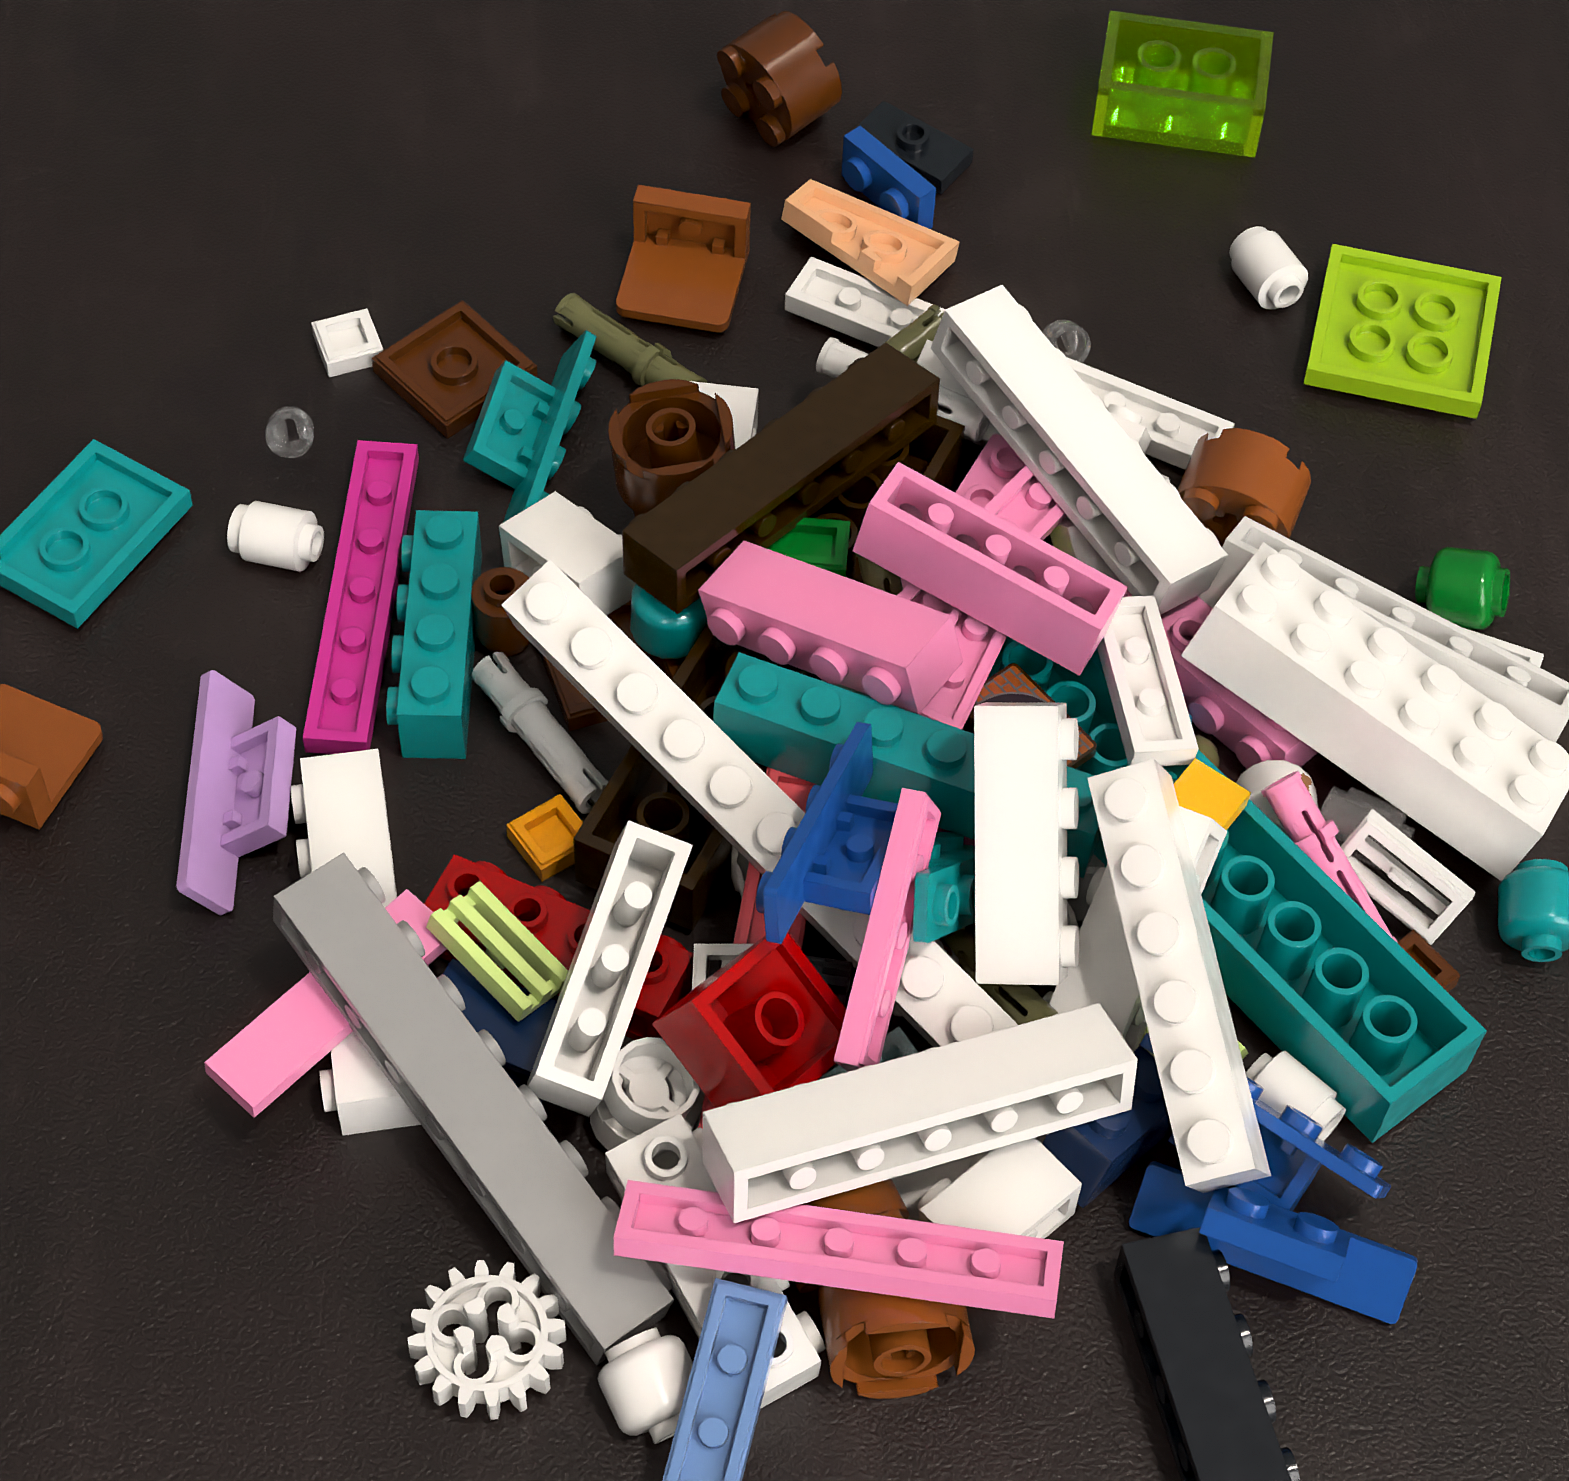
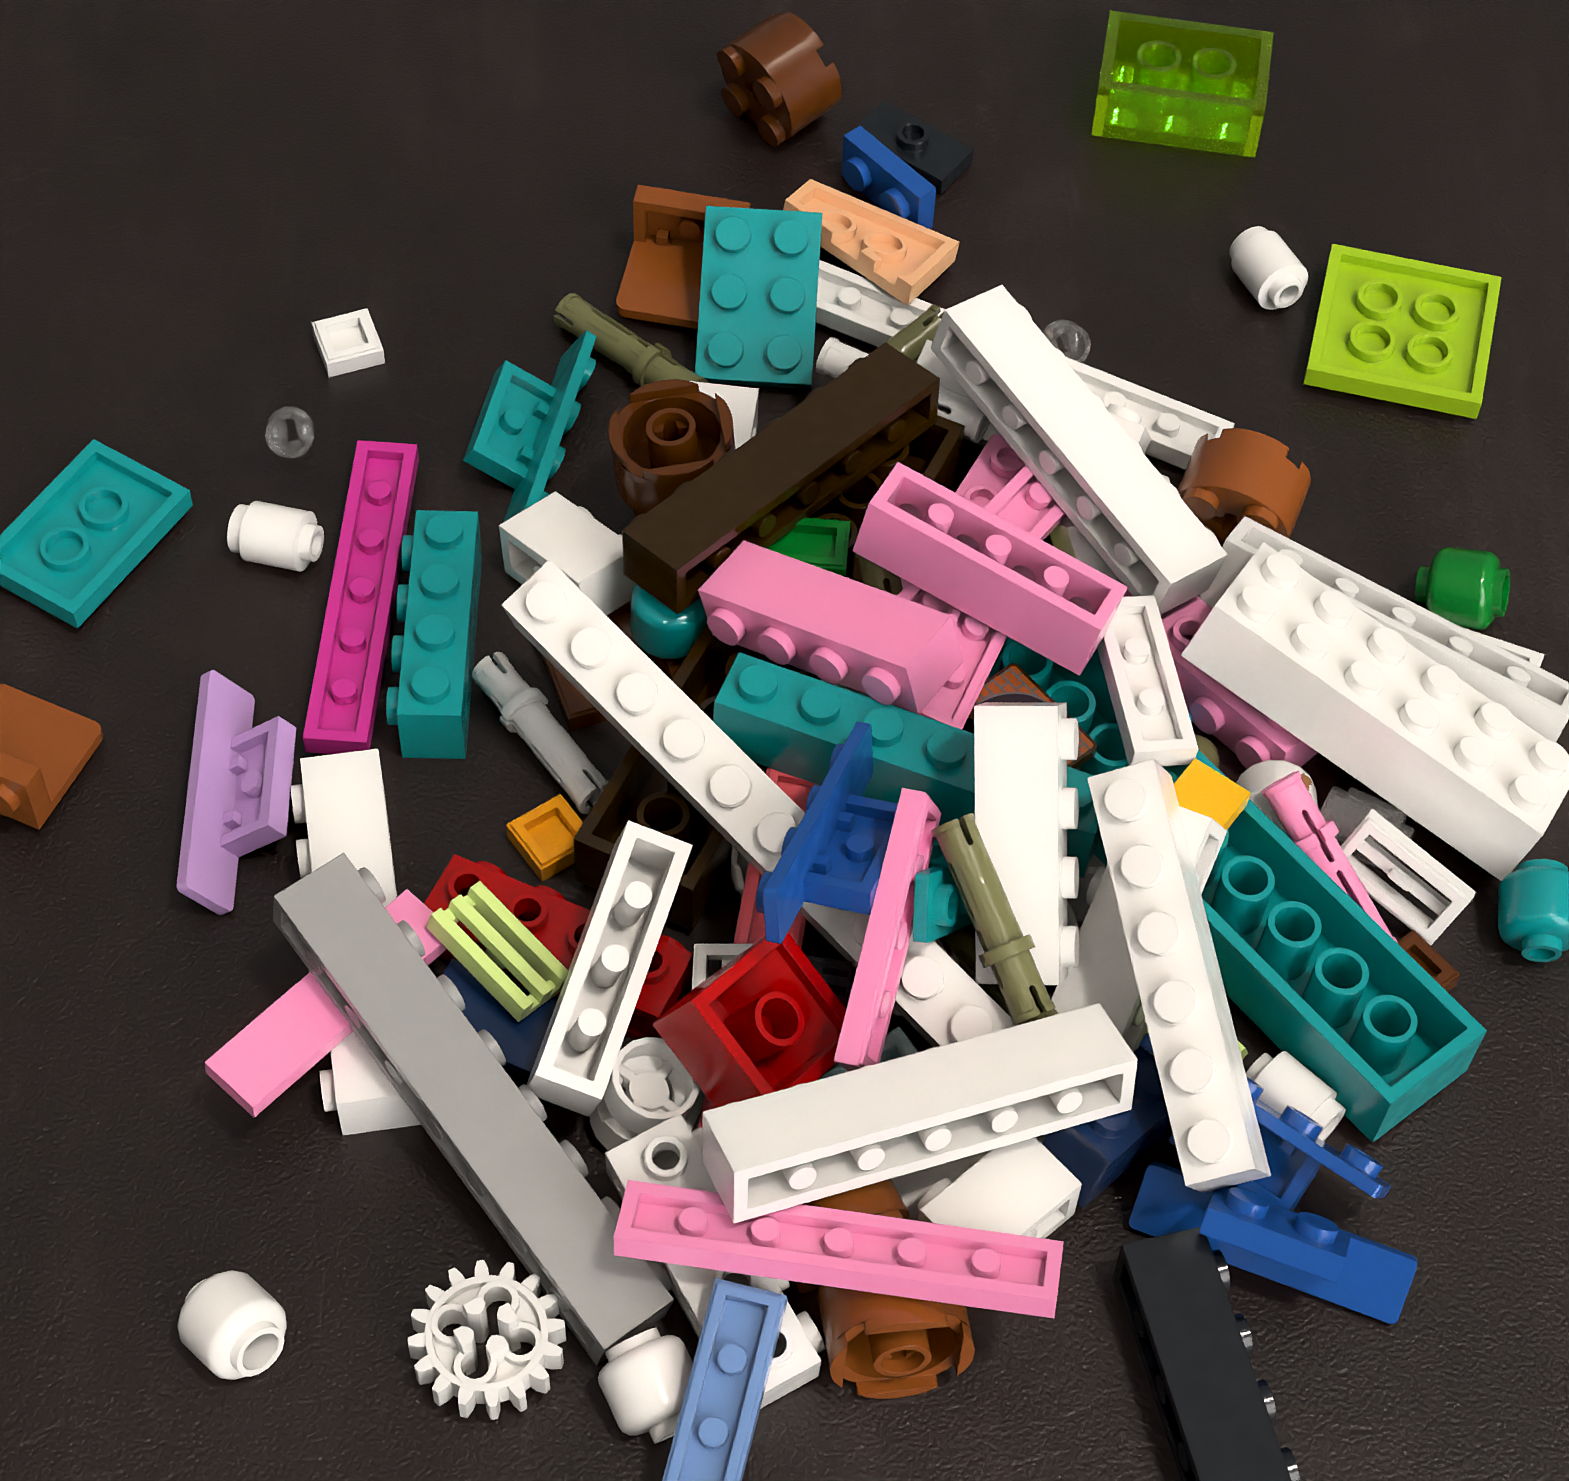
(232, 1325): none -> white head
(448, 367): reddish brown tile -> none
(491, 621): reddish brown brick -> none
(758, 297): none -> teal plate
(993, 919): none -> olive pin

